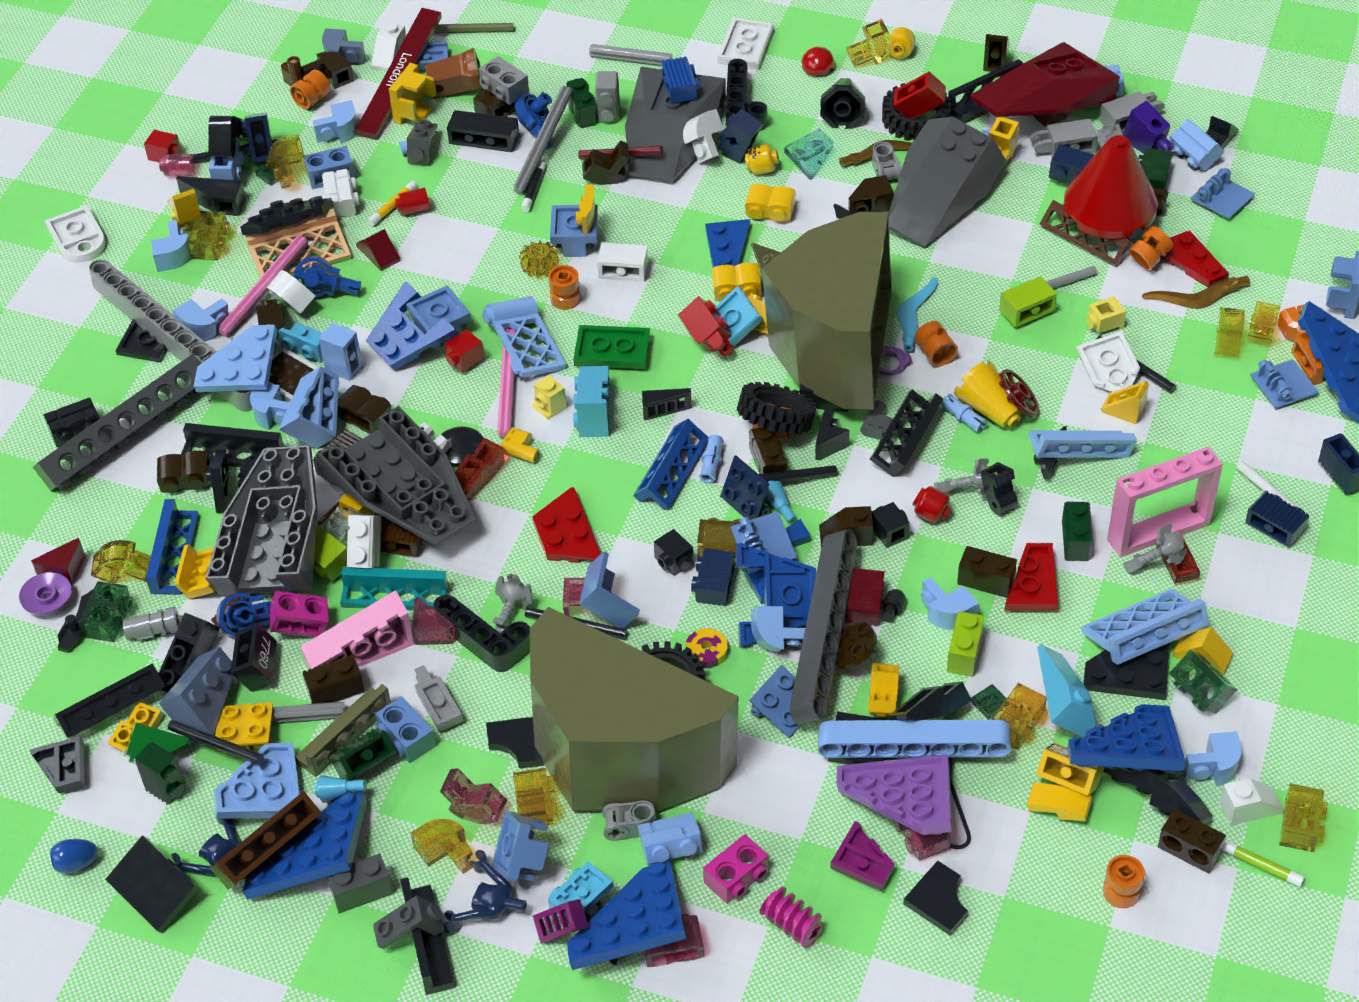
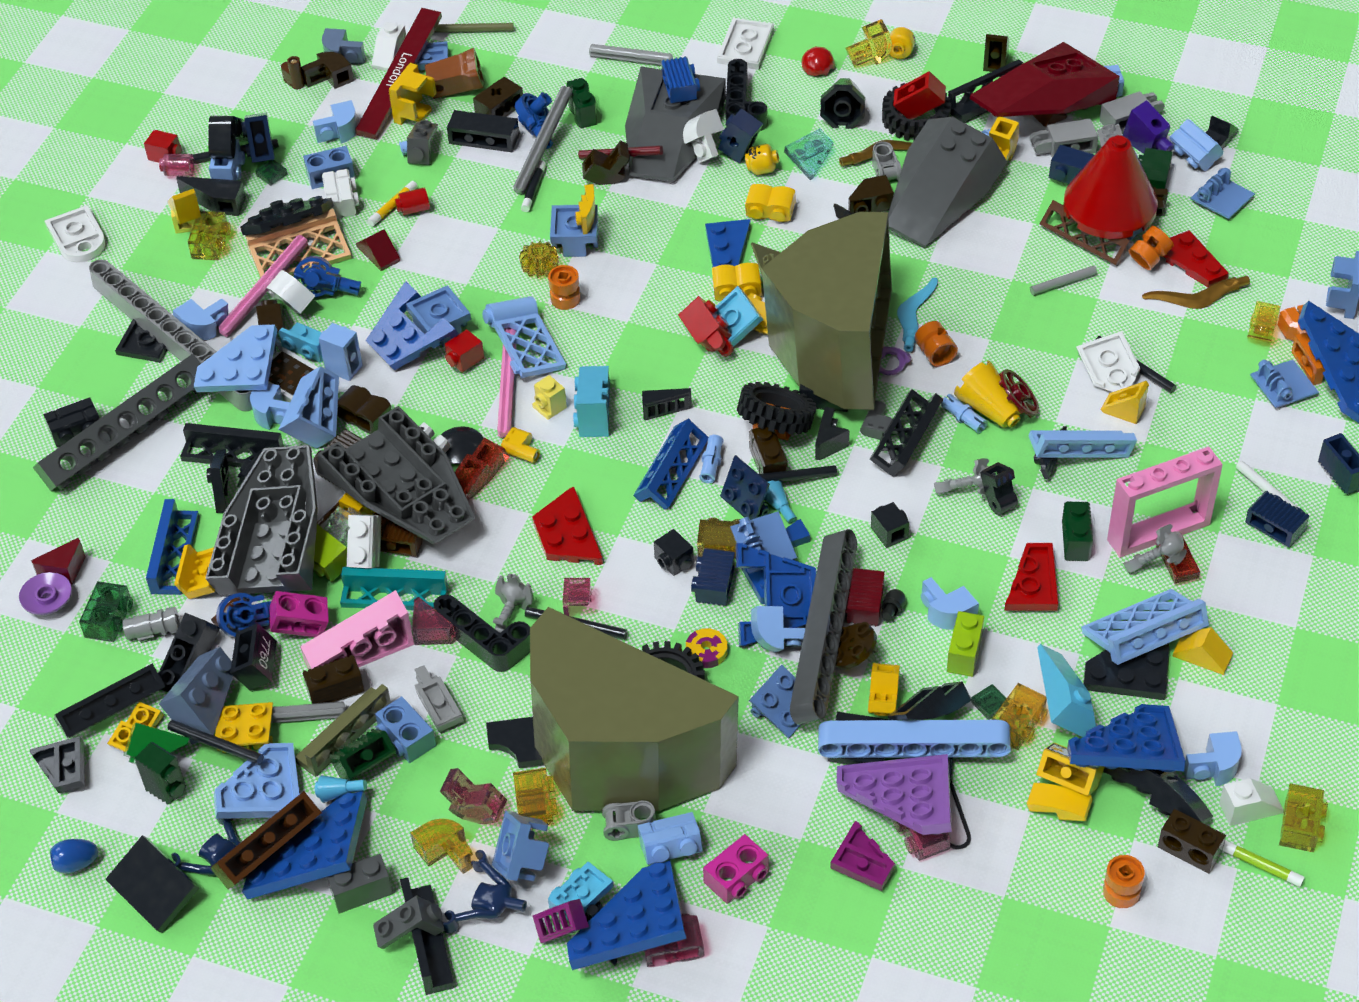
(71, 629): black piece -> none
(118, 559): clear yellow brick -> none
(172, 250): light blue brick -> none
(183, 471): dark brown brick -> none
(282, 154): clear yellow brick -> none
(310, 89): orange wheel -> none
(503, 80): light grey brick -> none
(597, 595): medium blue panel -> none
(607, 96): light grey brick -> none
(612, 346): green plate -> none
(622, 262): white brick -> none
(791, 917): dark pink piece -> none
(854, 518): dark brown slope -> none
(931, 504): red head -> none
(936, 898): black tile -> none
(986, 571): dark brown brick -> none
(1027, 301): lime brick -> none
(1106, 315): light yellow brick -> none
(1205, 678): clear green brick -> none
(1229, 331): clear yellow brick -> none

